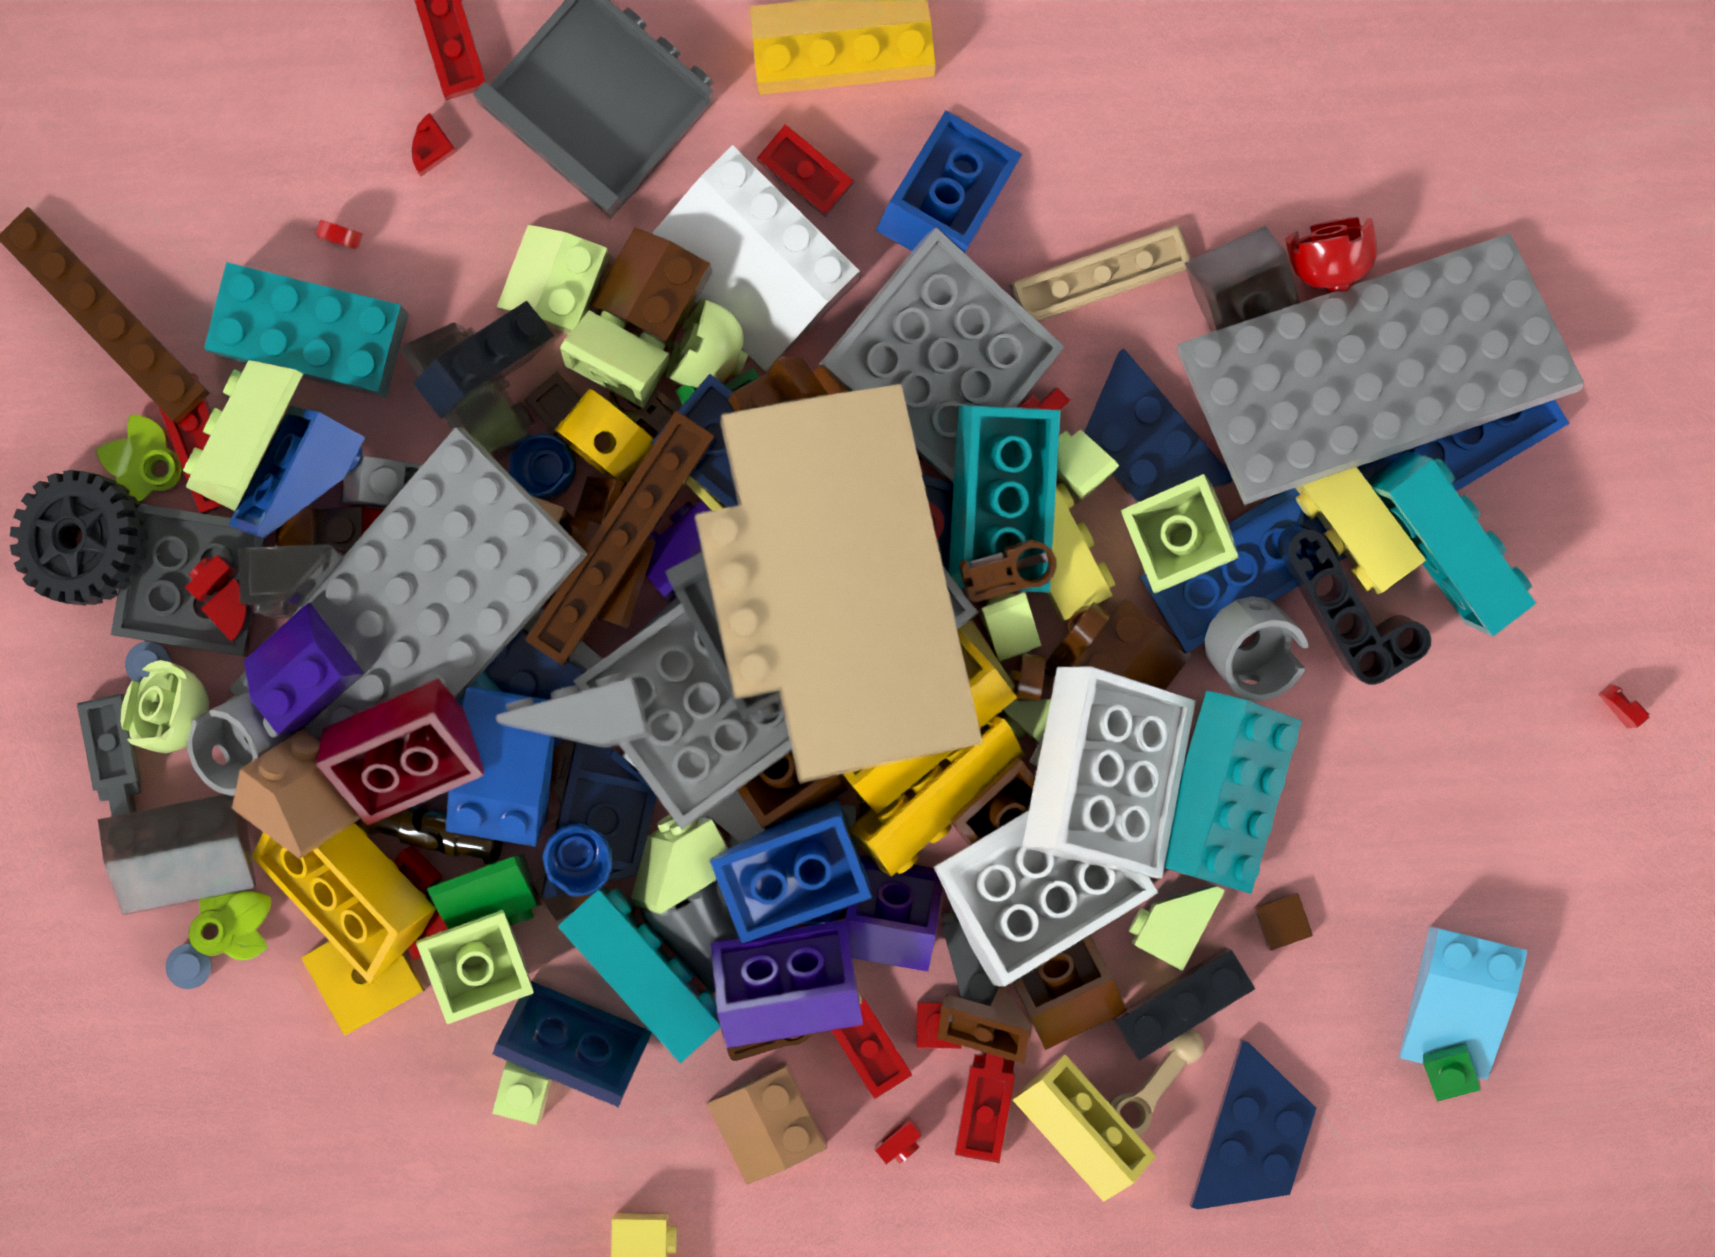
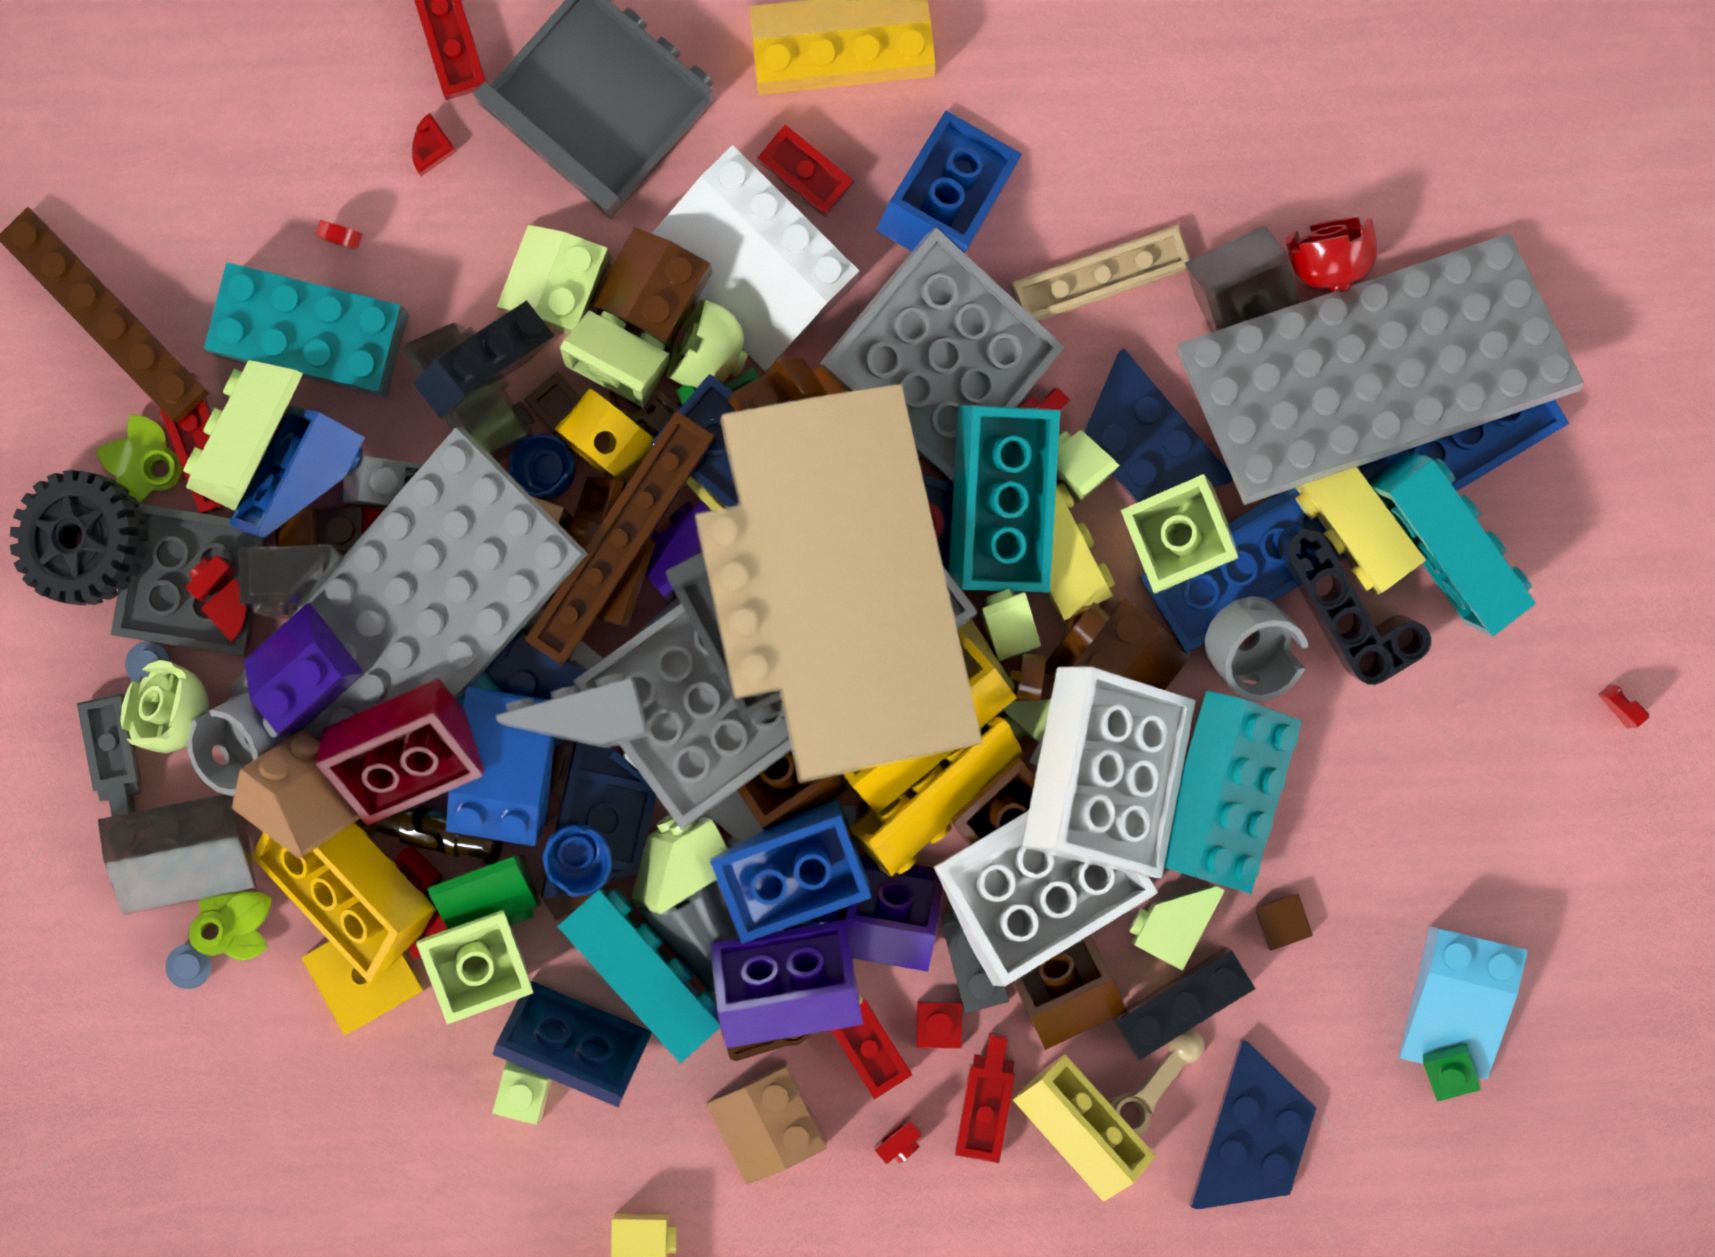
(990, 1029): reddish brown slope -> none
(998, 572): reddish brown piece -> none

